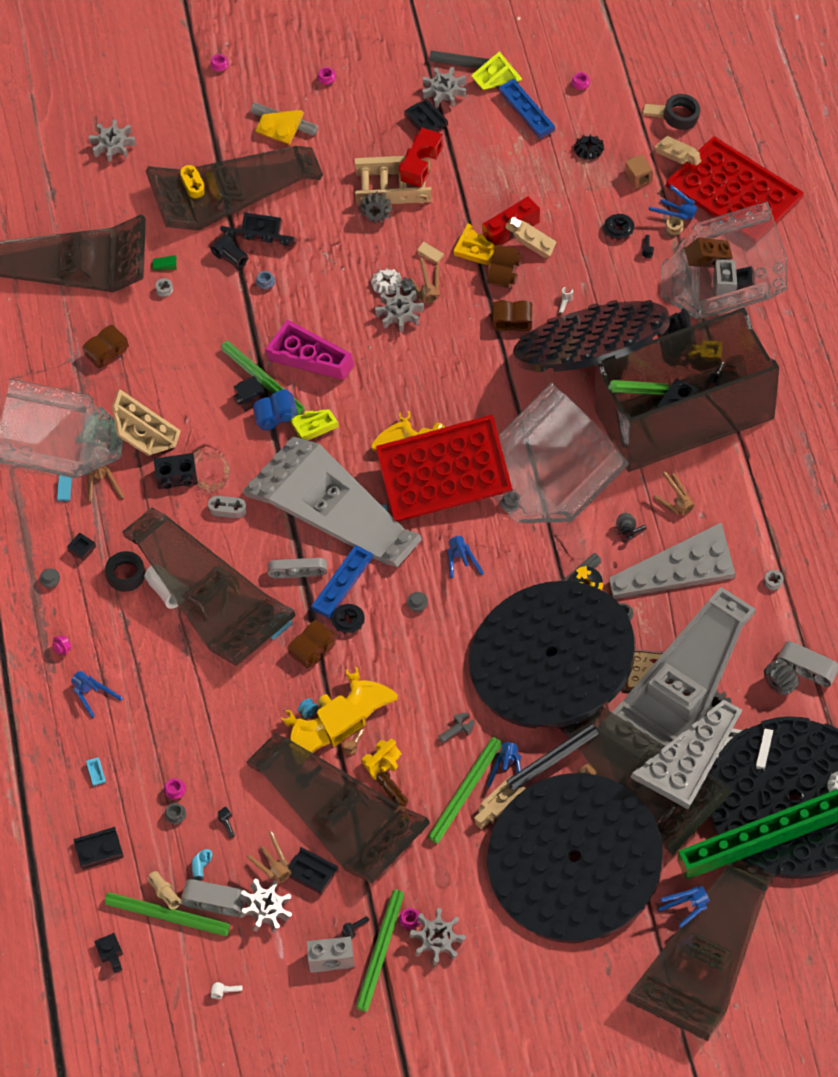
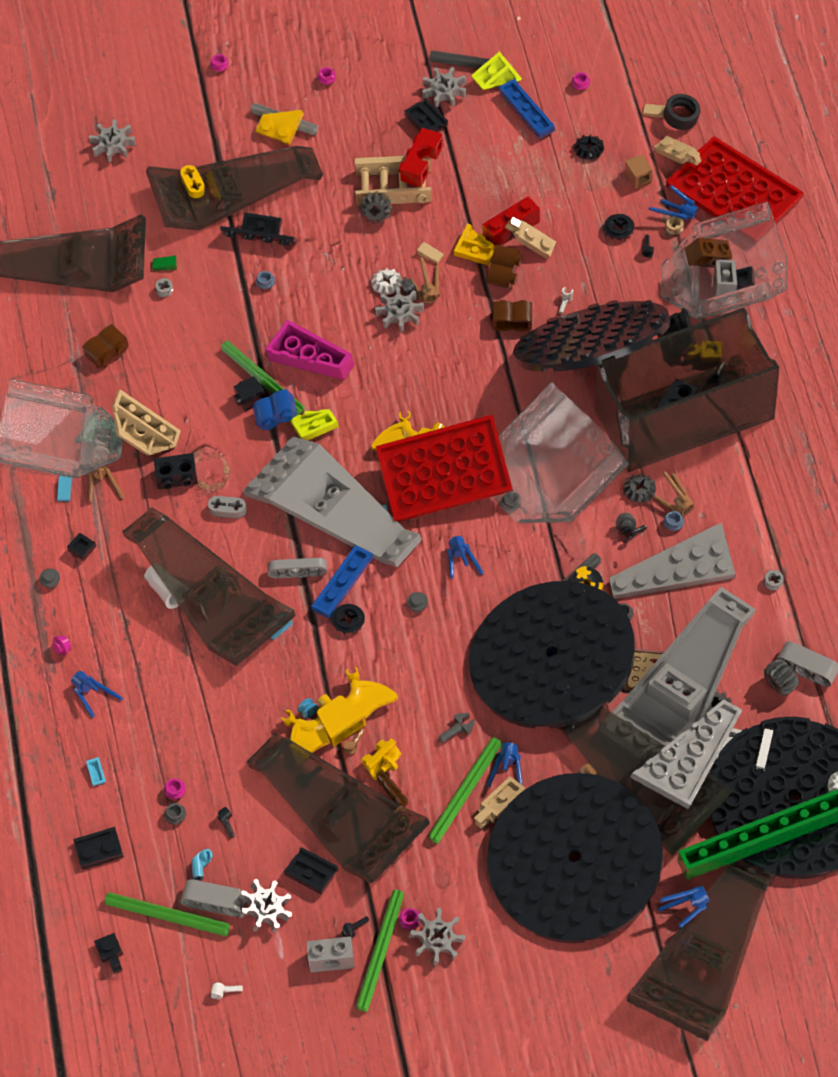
(125, 558): black tyre -> none
(164, 890): tan pin -> none
(226, 249): black piece -> none
(278, 869): medium nougat plant -> none
(311, 644): reddish brown brick -> none
(552, 757): black axle -> none
(638, 387): bright green axle -> none
(640, 495): none -> dark grey gear
(673, 521): none -> sand blue plate

